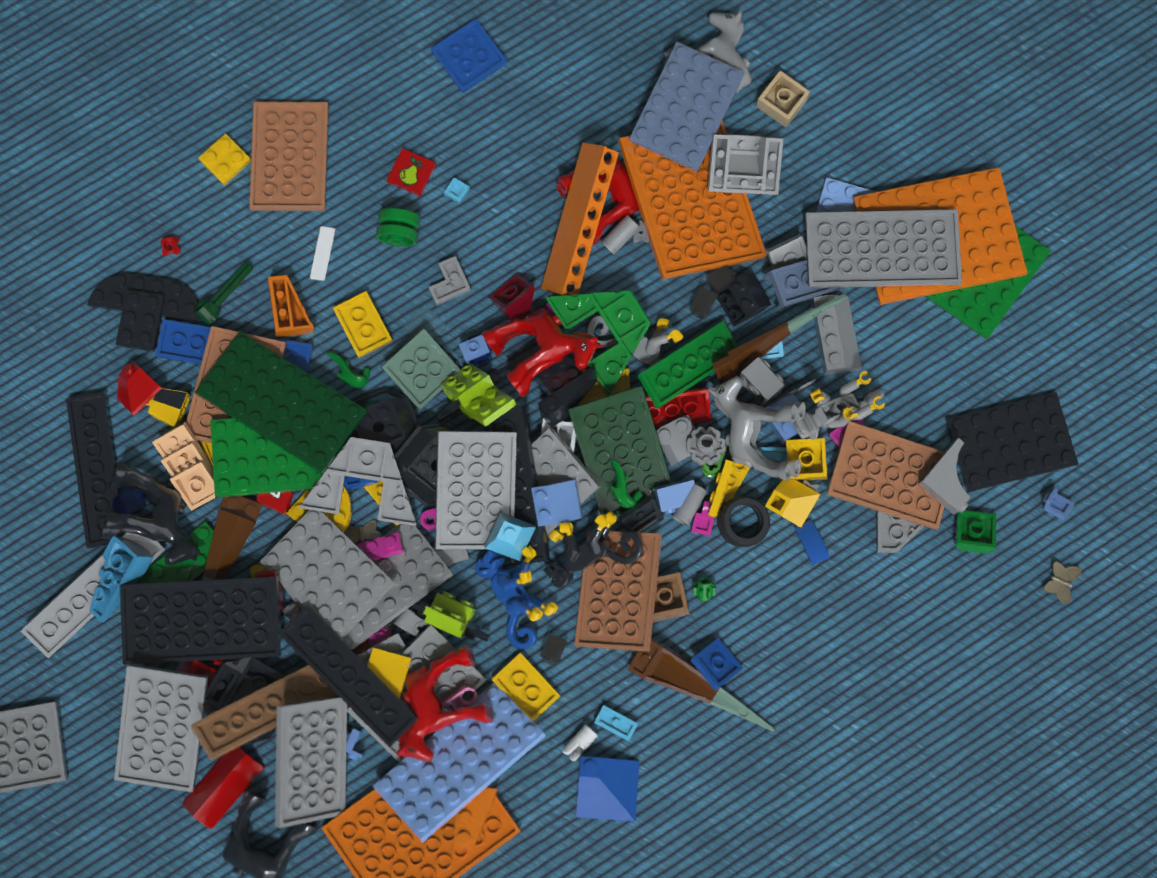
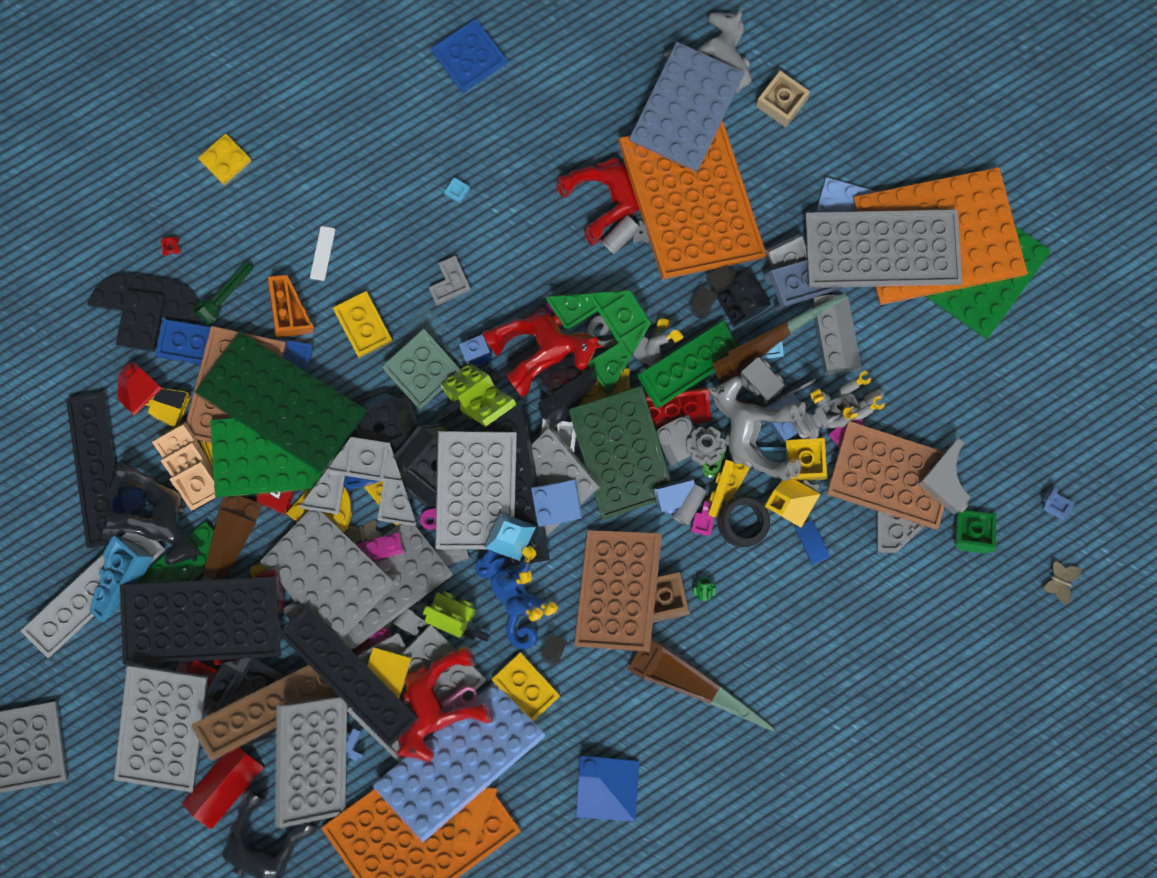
(289, 156): nougat plate -> none
(347, 375): green piece -> none
(397, 227): green wheel -> none
(411, 172): red tile -> none
(514, 297): dark red slope -> none
(576, 219): orange tile -> none
(579, 743): white hinge -> none
(581, 556): black animal -> none
(616, 723): medium azure plate -> none
(620, 490): green piece -> none
(641, 515): black plate -> none
(716, 664): blue plate -> none
(745, 164): light grey slope -> none
(1012, 442): black plate -> none

